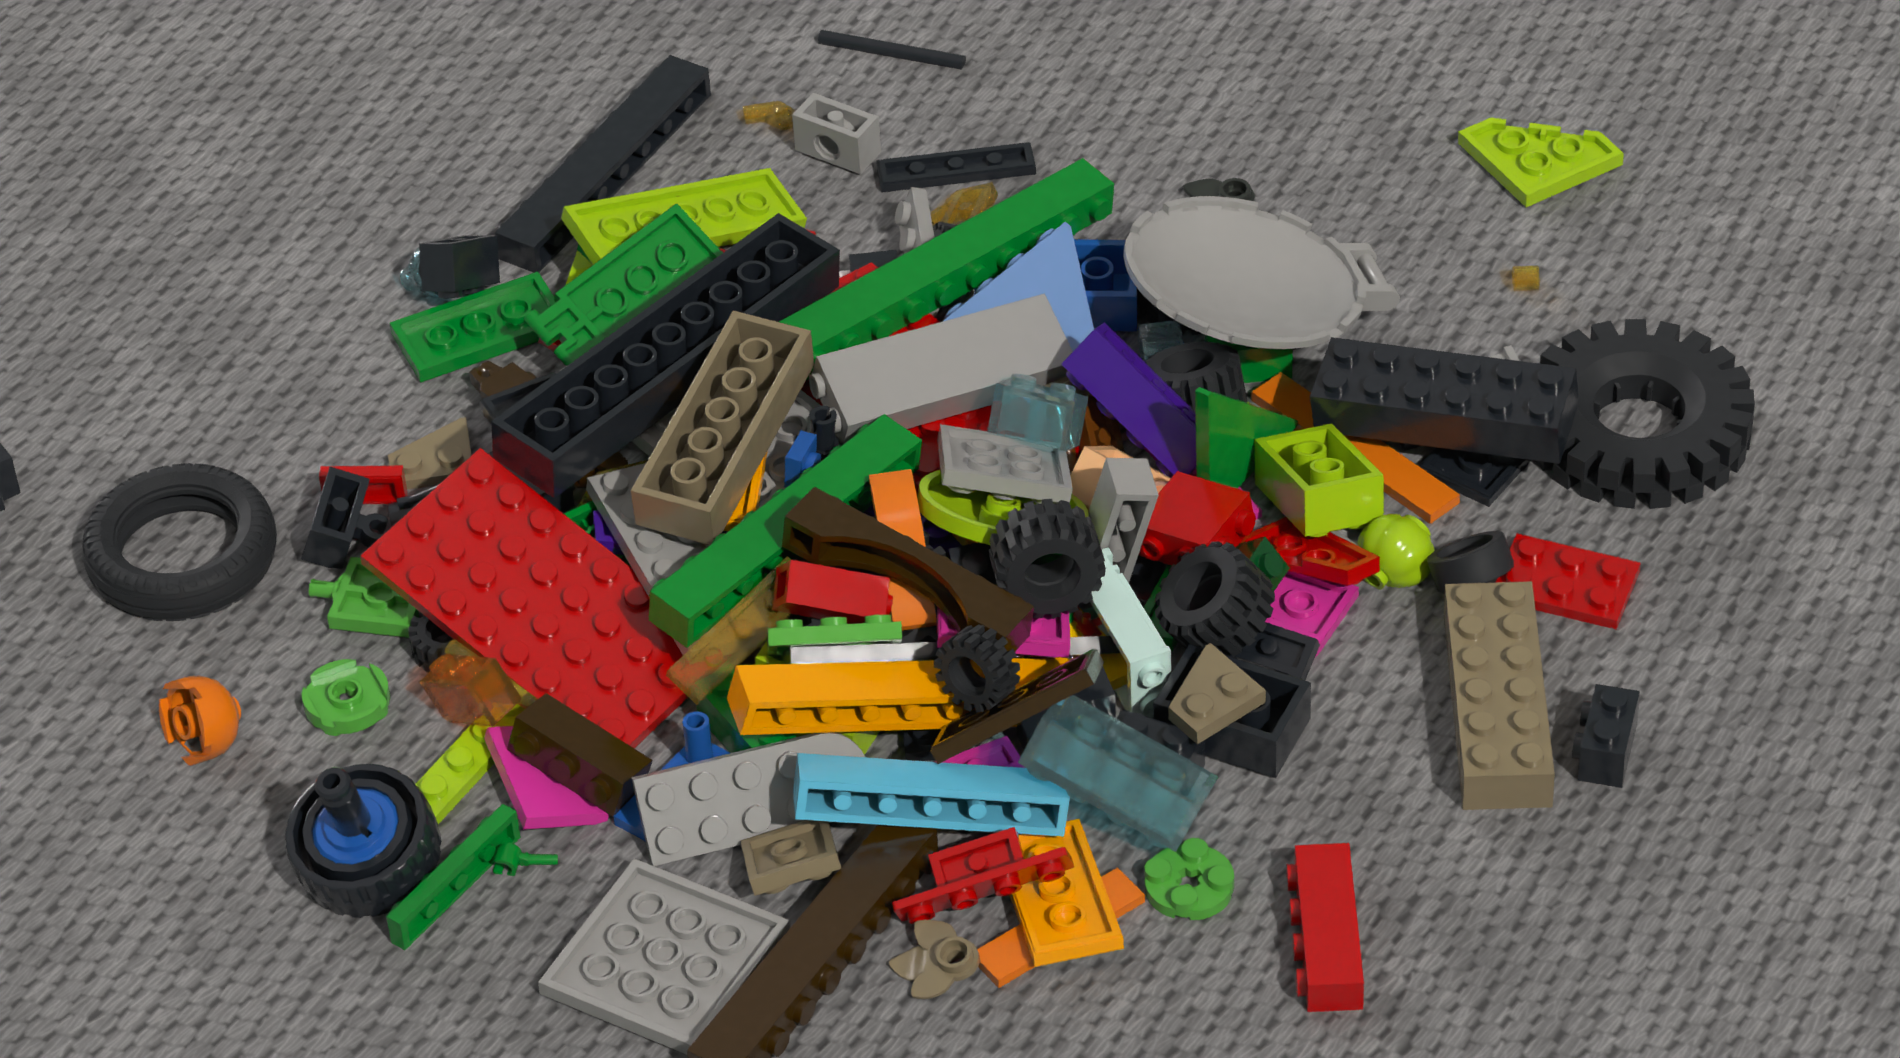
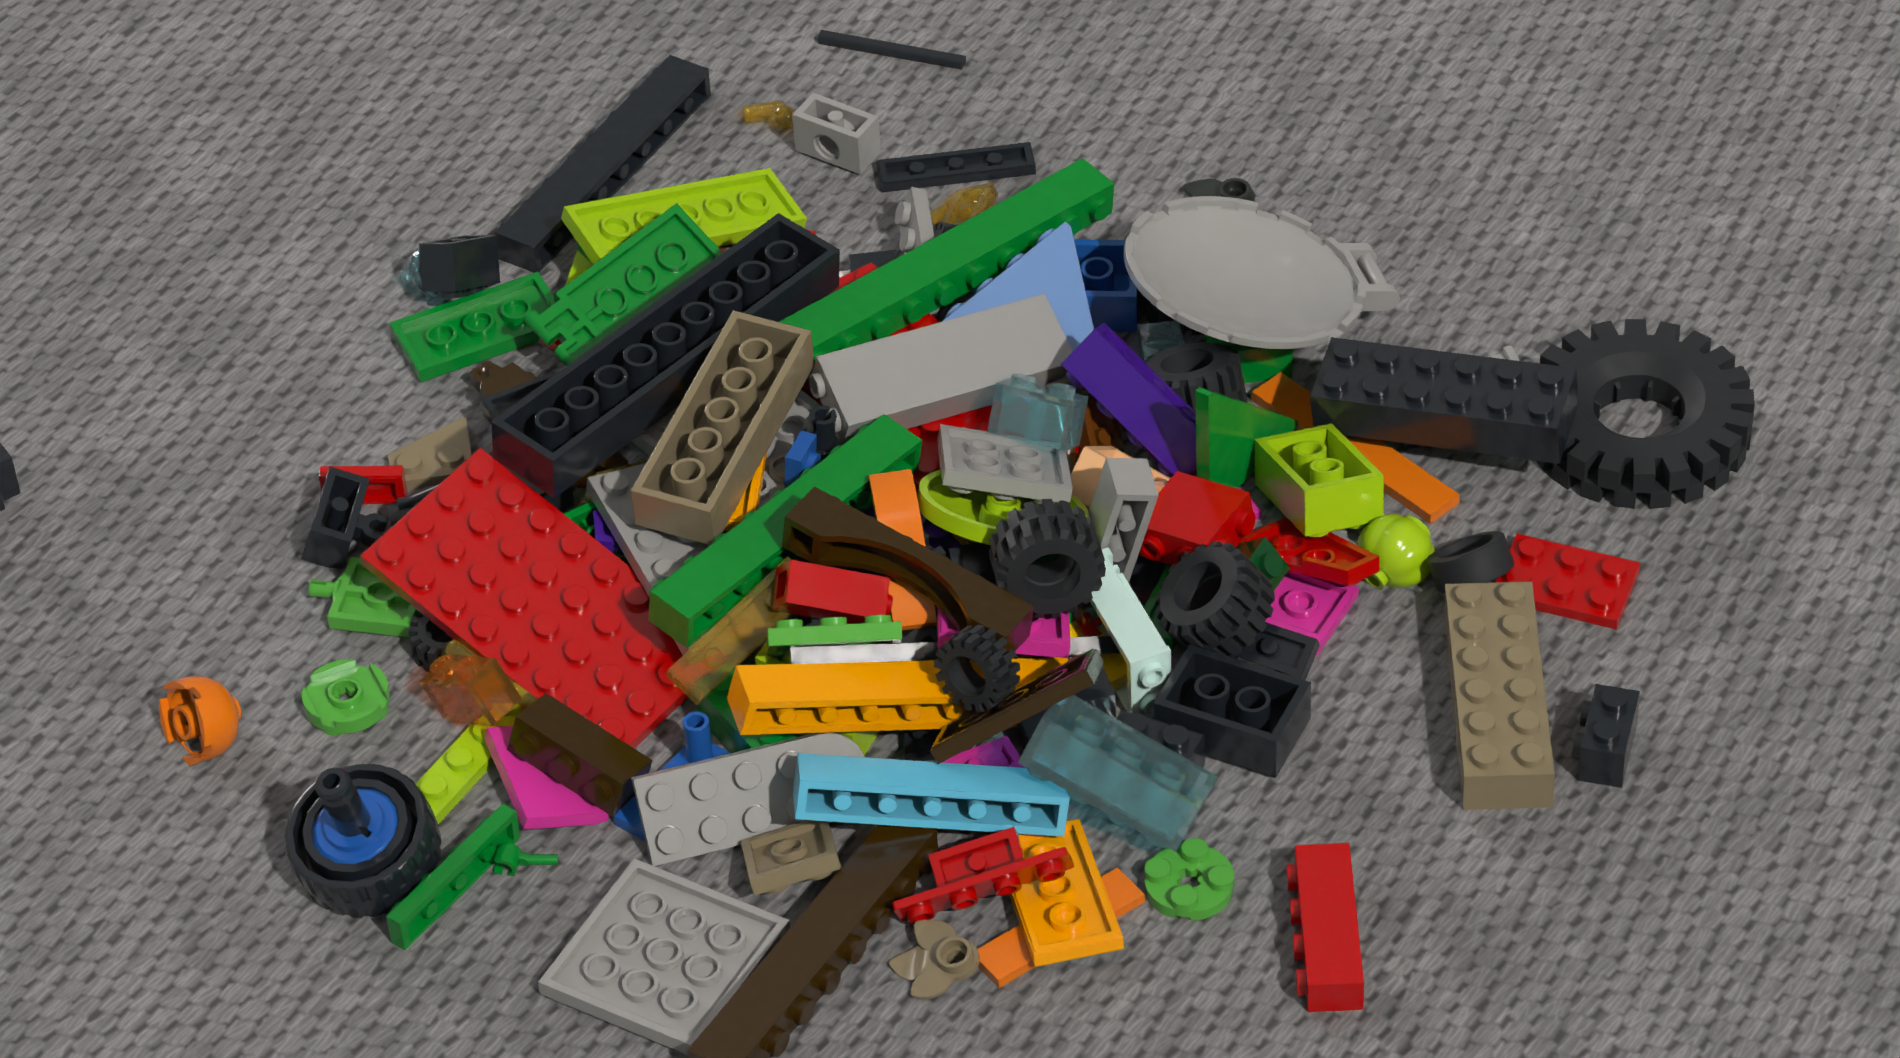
(189, 592): black tyre -> none
(1213, 696): dark tan wing -> none
(1474, 474): black tile -> none
(1525, 278): clear yellow piece -> none
(1538, 159): lime plate -> none

